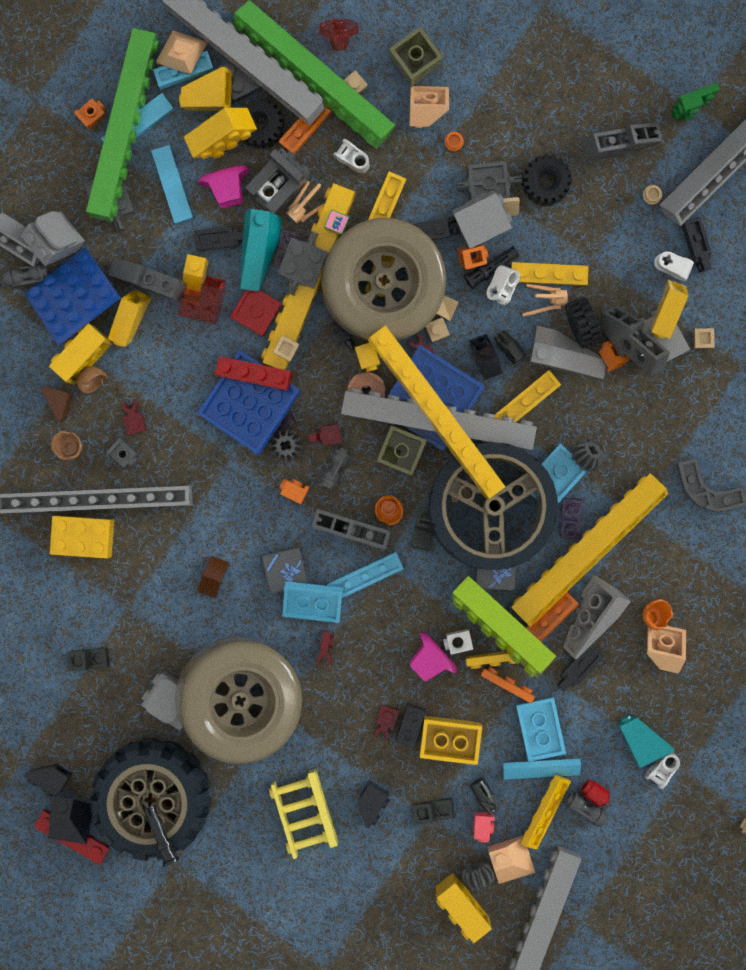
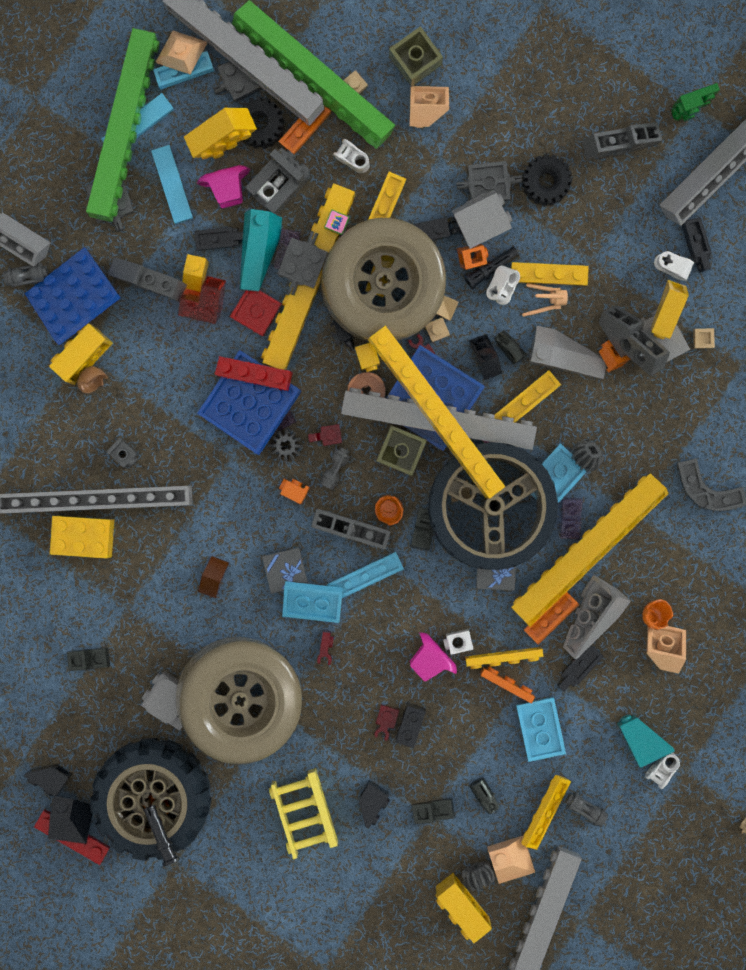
(52, 237): light grey brick -> none
(58, 401): reddish brown slope -> none
(66, 445): medium nougat hair -> none
(94, 119): orange brick -> none
(128, 317): yellow slope -> none
(134, 422): dark red plate -> none
(208, 92): yellow slope -> none
(286, 348): tan plate -> none
(297, 211): light nougat plant -> none
(339, 32): clear red plant -> none
(450, 740): yellow brick -> none
(453, 141): orange plate -> none
(483, 826): coral brick -> none
(502, 627): lime brick -> none
(511, 205): tan slope -> none
(539, 769): medium azure tile -> none
(583, 322): black tyre -> none
(595, 793): red brick -> none
(652, 194): tan plate -> none

